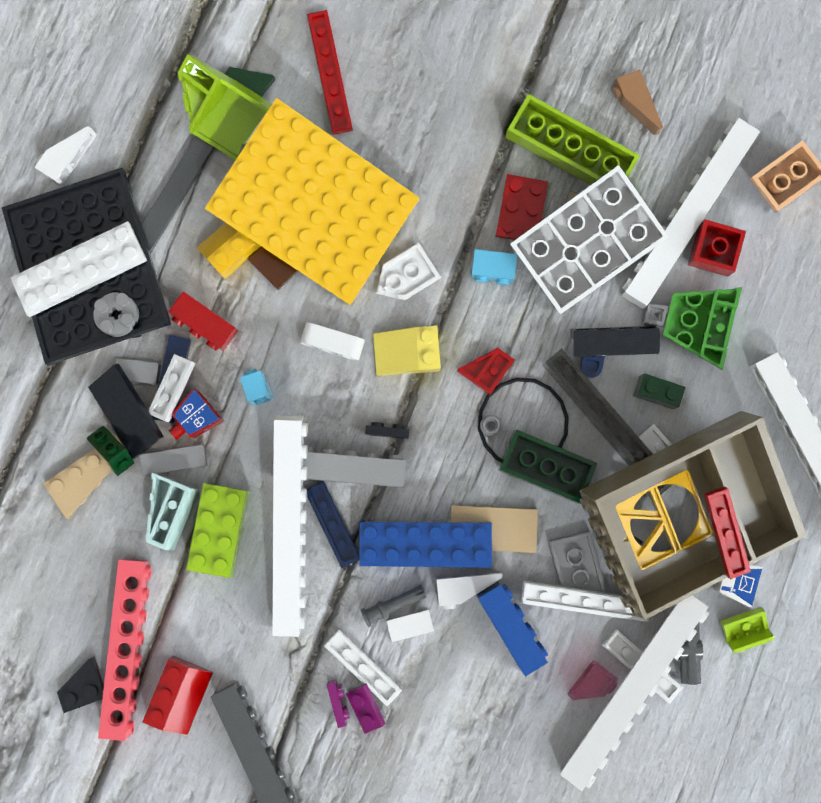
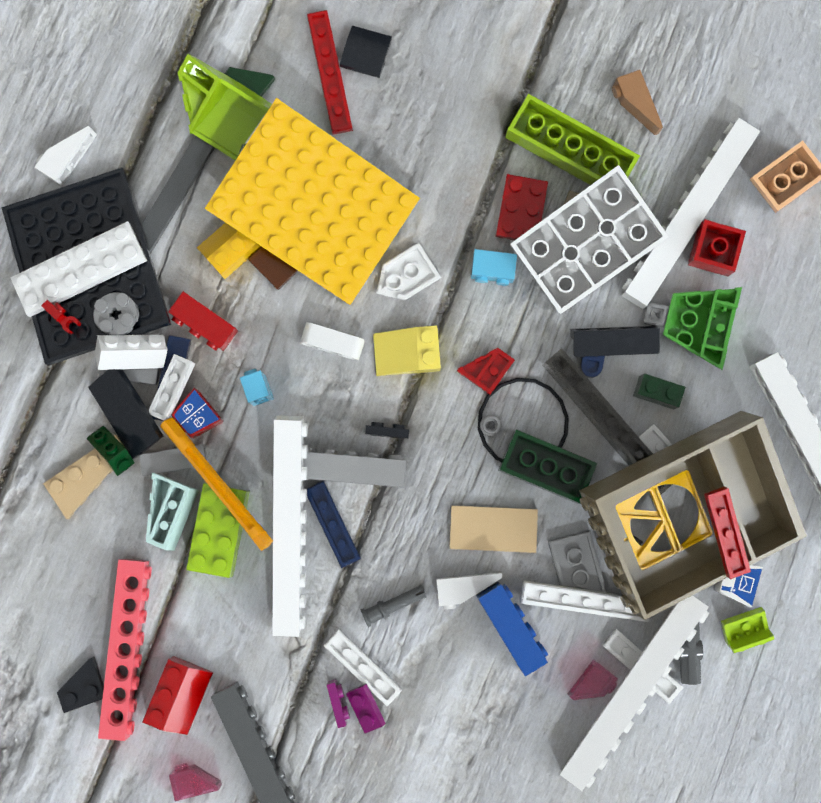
(57, 313): none -> red plate
(130, 351): none -> white brick
(192, 781): none -> clear pink slope
(216, 483): none -> light orange piece
(365, 51): none -> black slope
(410, 625): white tile -> none
(425, 544): blue brick -> none

